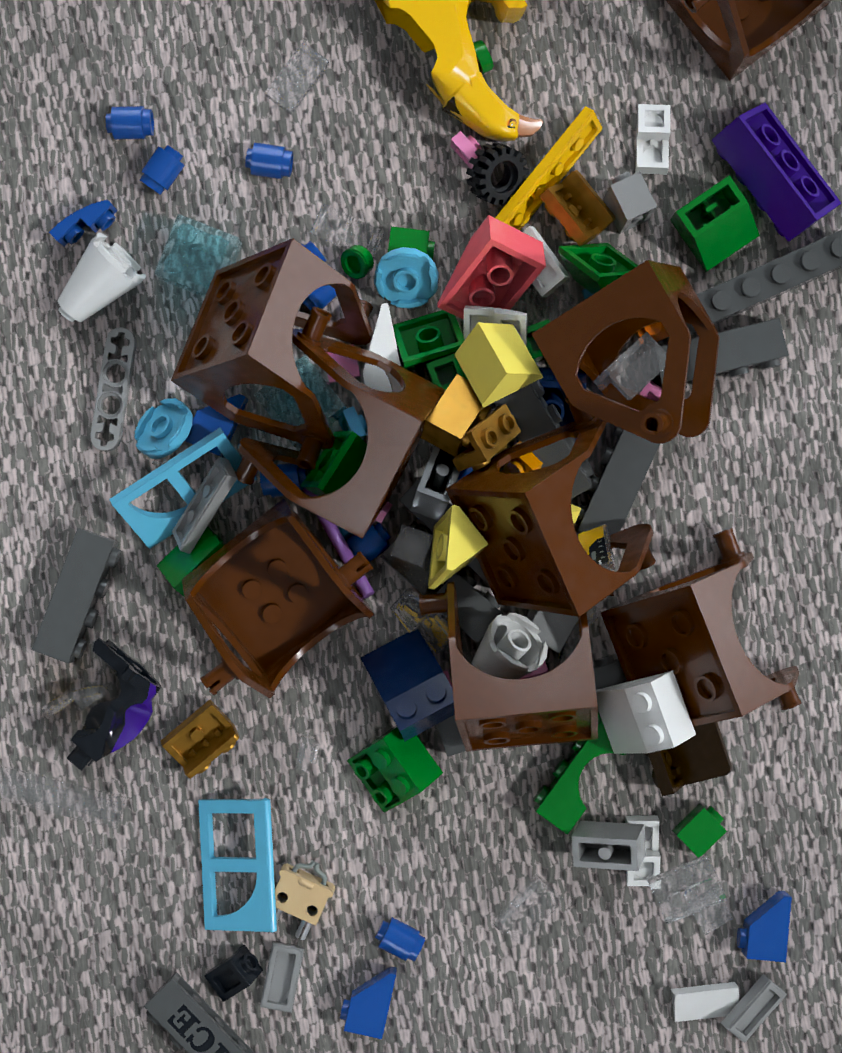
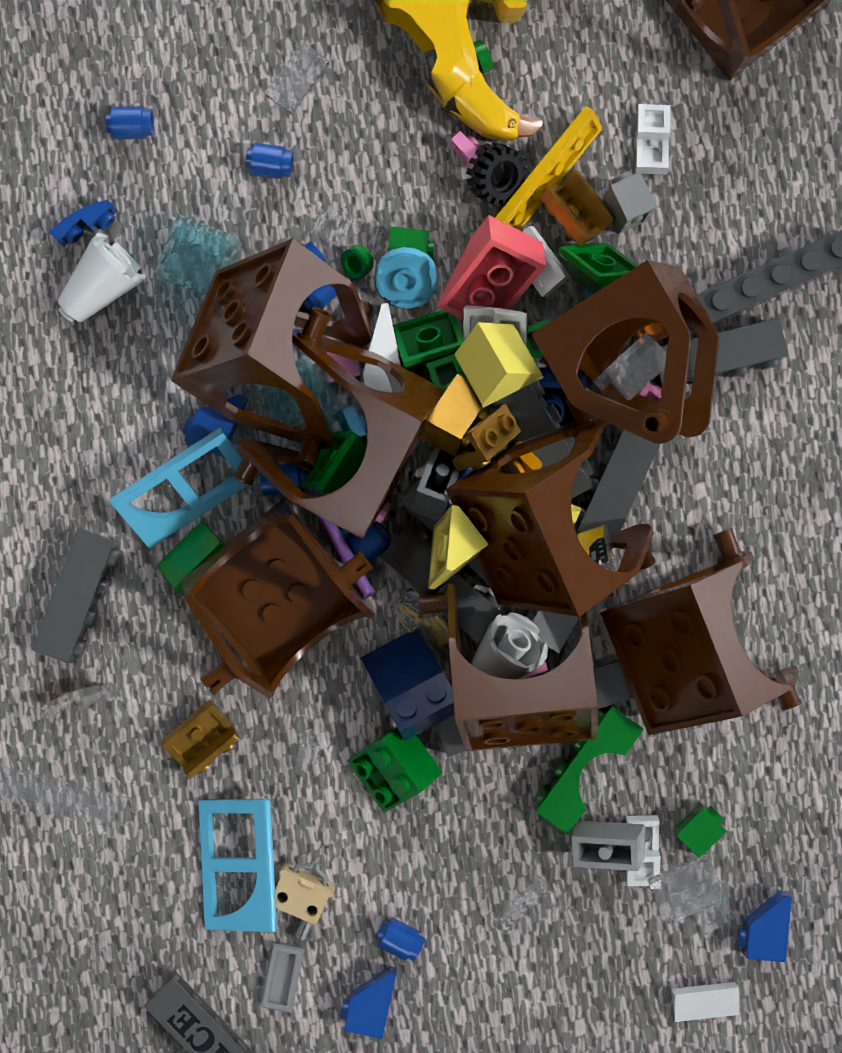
(109, 389): light grey beam -> none
(120, 720): black hips -> none
(162, 169): blue brick -> none
(163, 428): medium azure tile -> none
(204, 505): light grey tile -> none
(234, 973): black bracket -> none
(411, 545): clear plate -> none
(645, 714): white slope -> none
(691, 761): dark brown bracket -> none
(716, 223): green slope -> none
(753, 1008): light grey tile -> none
(775, 171): dark purple slope -> none

